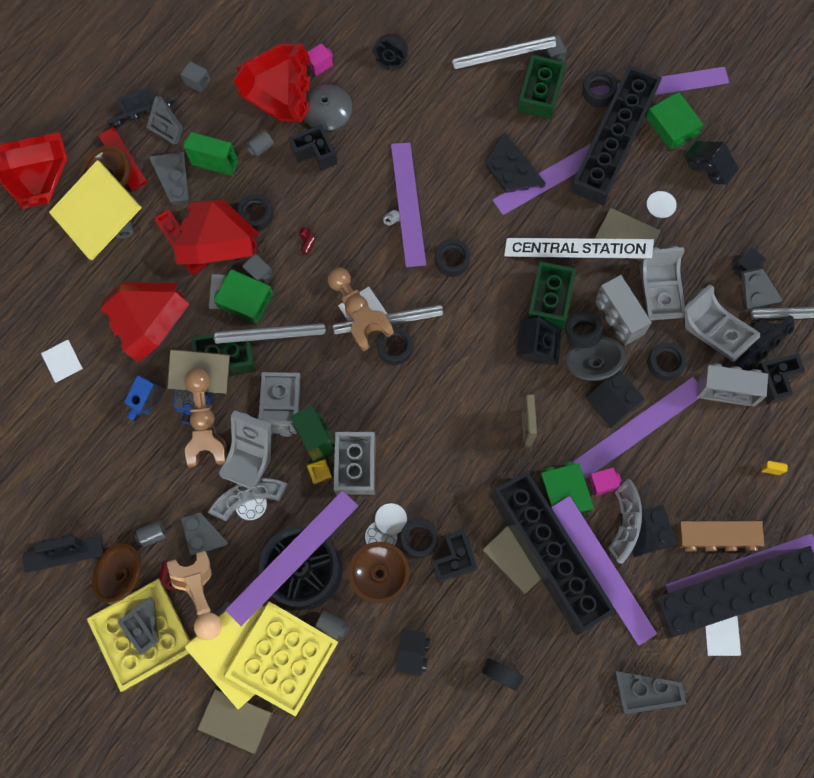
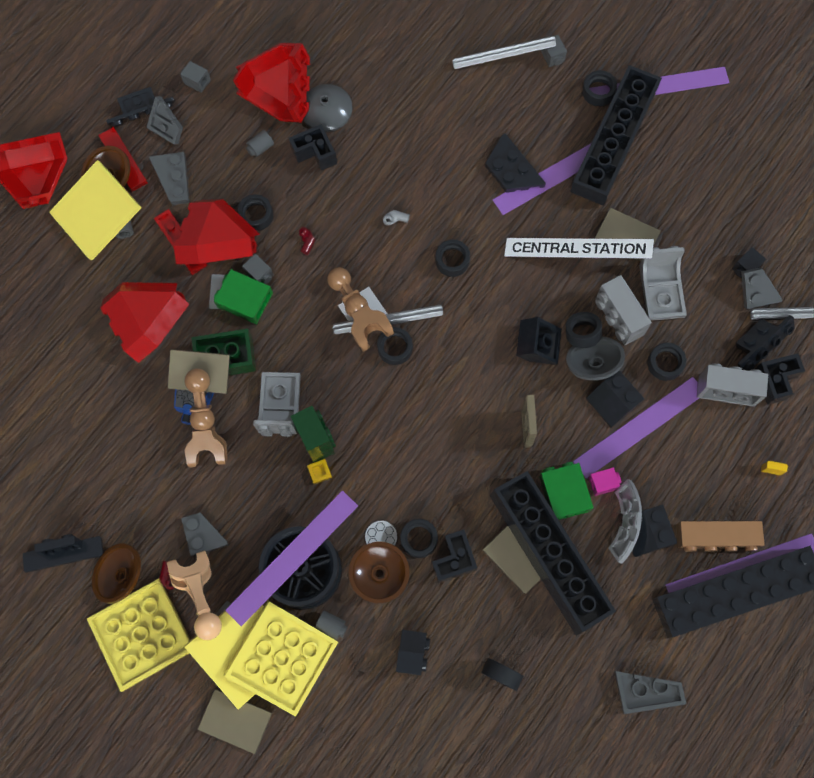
(61, 361): white sticker -> none
(141, 626): dark grey wing -> none
(143, 397): blue torso -> none
(150, 533): dark grey brick -> none
(211, 153): green brick -> none
(238, 495): light grey tile -> none
(249, 450): light grey bracket -> none
(252, 509): white sticker -> none
(269, 333): light grey axle -> none
(320, 59): dark pink brick -> none
(355, 463): light grey brick -> none
(390, 51): black cylinder -> none
(390, 518): white sticker -> none
(408, 205): medium lavender sticker -> none
(541, 87): dark green brick -> none
(552, 293): dark green brick -> none
(604, 570): medium lavender sticker -> none
(661, 204): white sticker -> none
(674, 121): green brick -> none
(714, 159): black brick -> none
(716, 326): light grey bracket -> none
(723, 638): white sticker -> none

